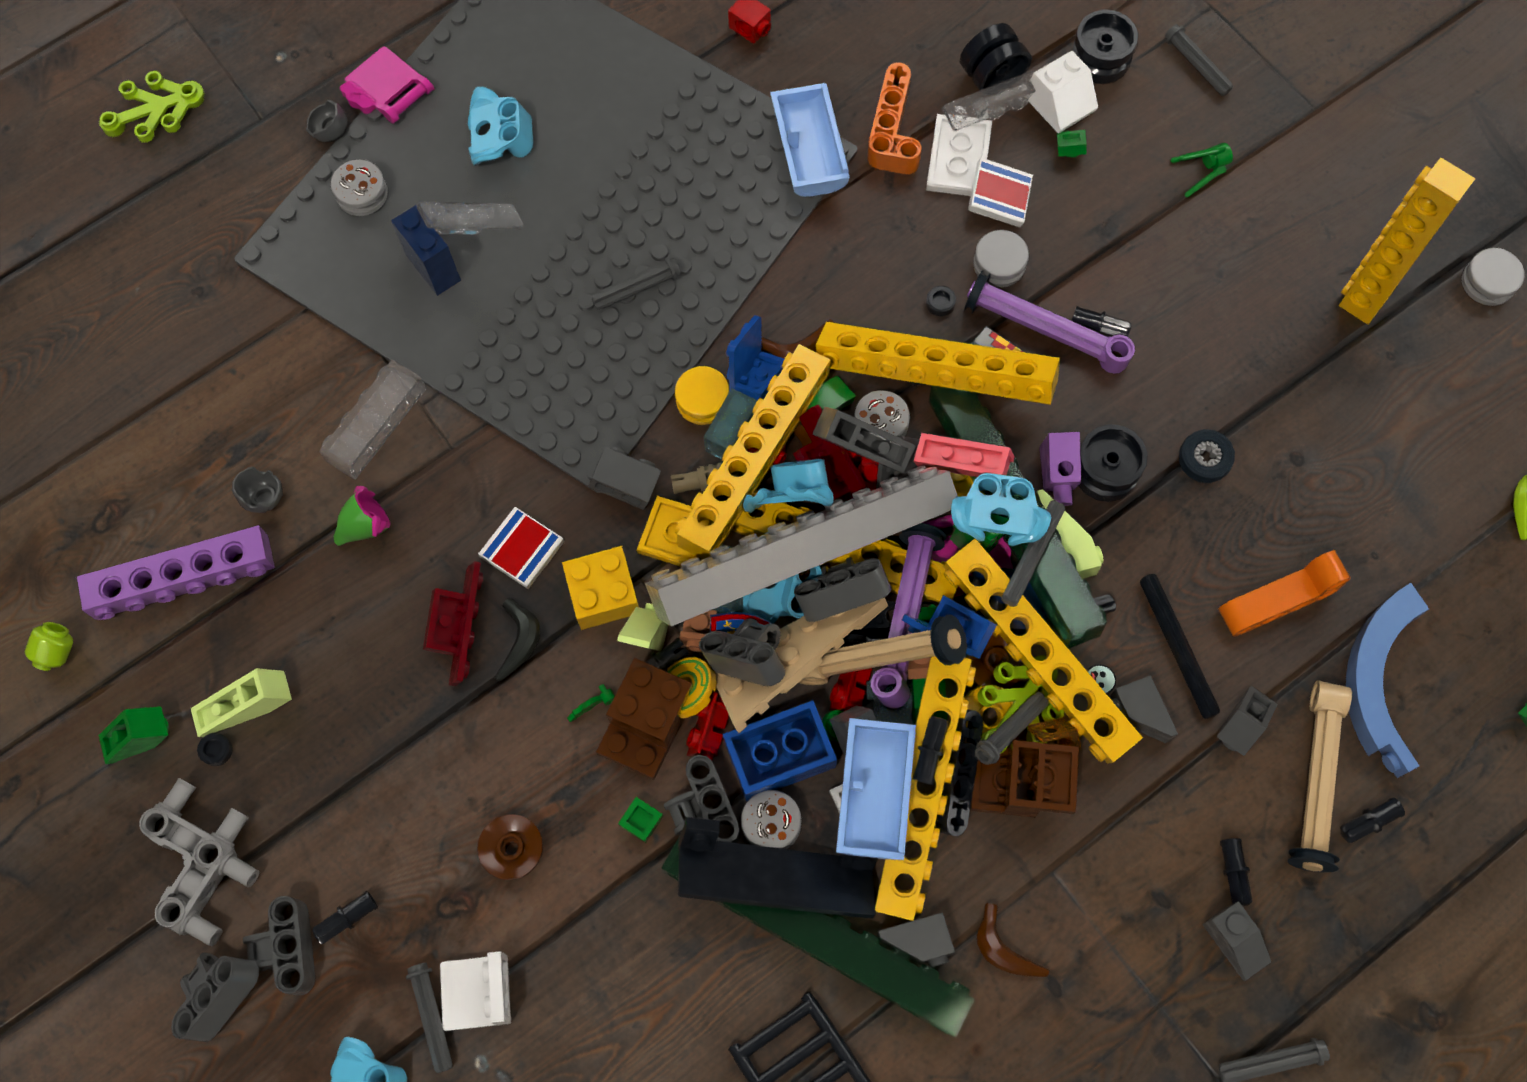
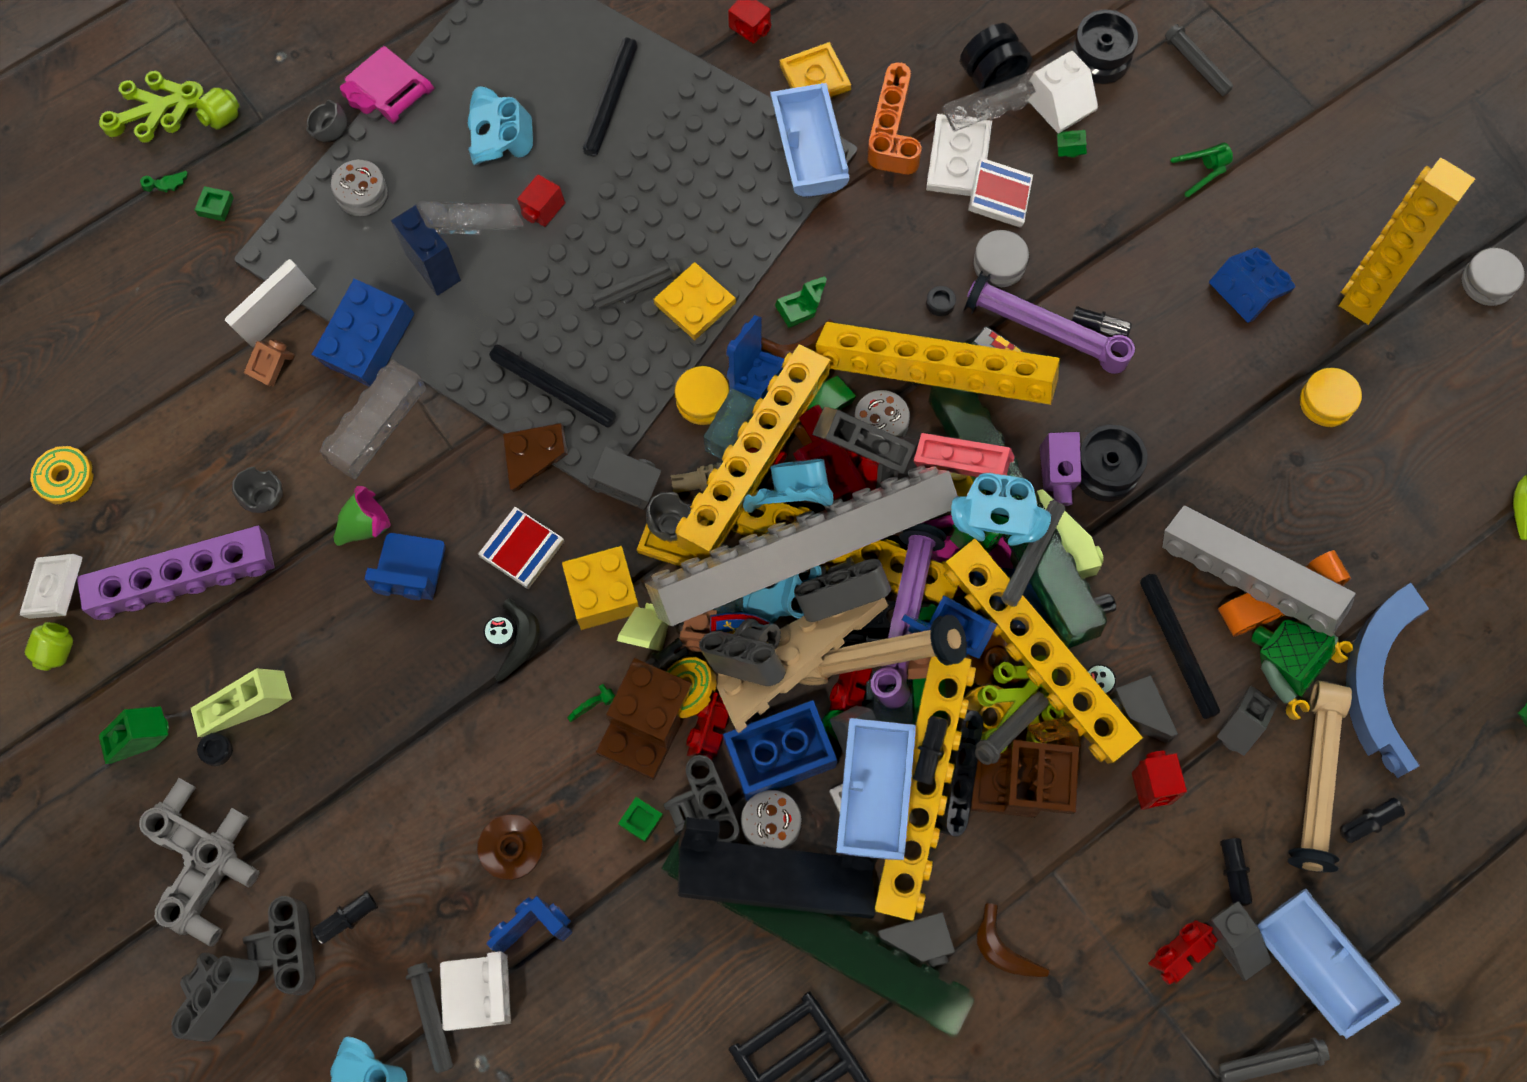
(50, 464): none -> yellow tile
(51, 586): none -> white tile
(165, 184): none -> green piece
(214, 203): none -> green plate
(217, 108): none -> lime head
(267, 361): none -> nougat bracket
(270, 303): none -> white tile
(363, 332): none -> blue brick
(407, 567): none -> blue bracket
(451, 621): dark red bracket -> none
(499, 632): none -> tile
(527, 915): none -> blue bracket
(532, 451): none -> reddish brown wing
(540, 201): none -> red brick
(552, 385): none -> black axle
(609, 97): none -> black axle
(664, 515): none -> dark grey hair
(694, 301): none -> yellow plate
(802, 304): none -> green slope
(816, 67): none -> yellow tile
(1158, 780): none -> red brick
(1194, 941): none -> red hinge
(1220, 450): black bush -> none
(1251, 282): none -> blue bracket
(1258, 571): none -> light grey brick
(1295, 658): none -> green torso
(1326, 965): none -> light blue container
(1330, 397): none -> yellow head

